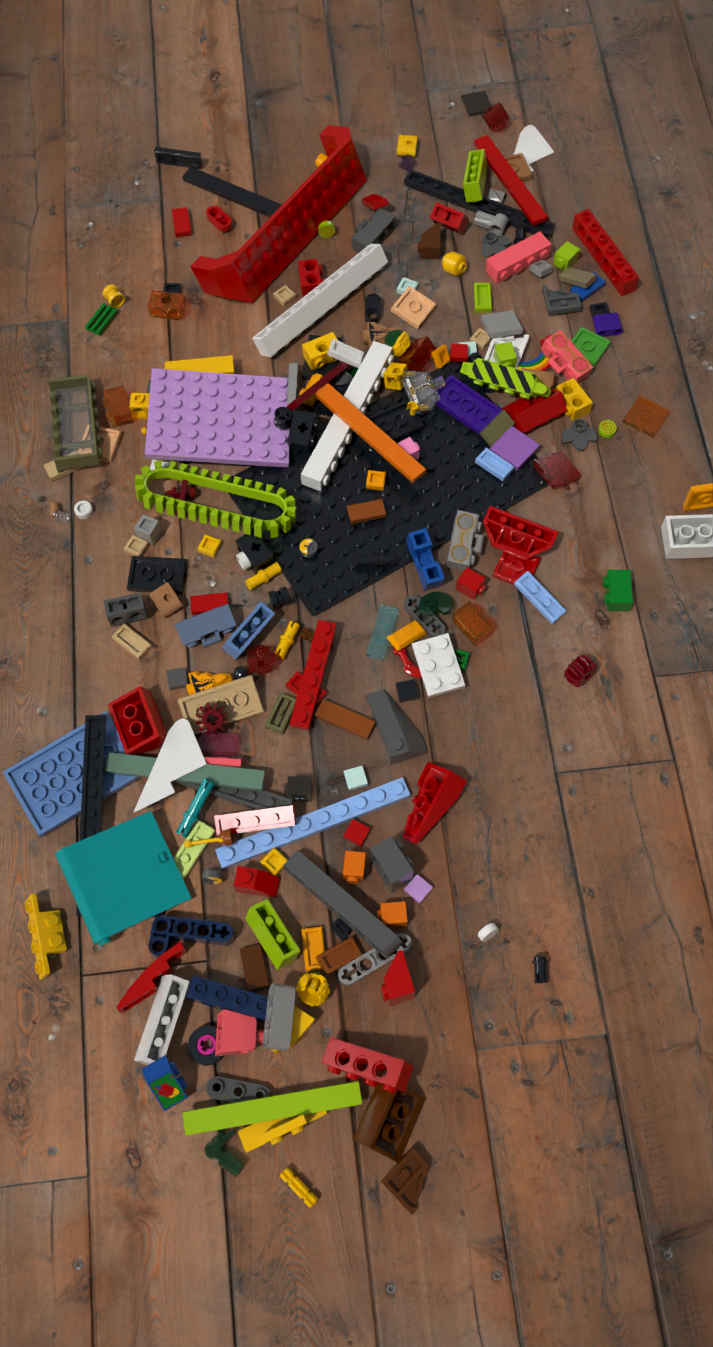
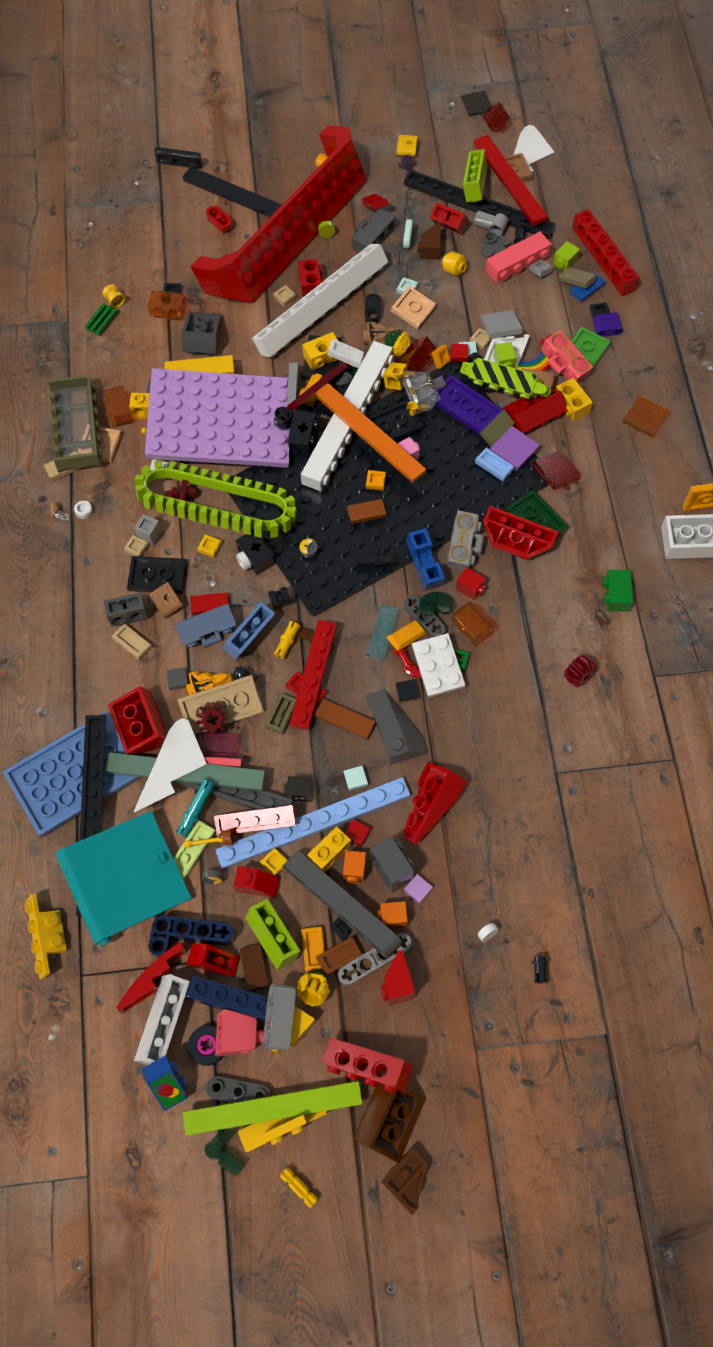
(181, 222): red tile -> none
(201, 333): none -> dark grey slope
(212, 959): none -> red slope
(260, 659): clear red brick -> none
(263, 576): yellow pin -> none
(330, 849): none -> yellow brick
(408, 233): none -> light aqua tile
(482, 298): lime tile -> none
(496, 195): light grey tile -> none
(511, 567): red tile -> none
(536, 510): none -> dark green wing
(540, 597): light blue tile -> none
(560, 301): dark grey wing -> none
(577, 436): dark grey plate -> none
(607, 429): lime tile -> none

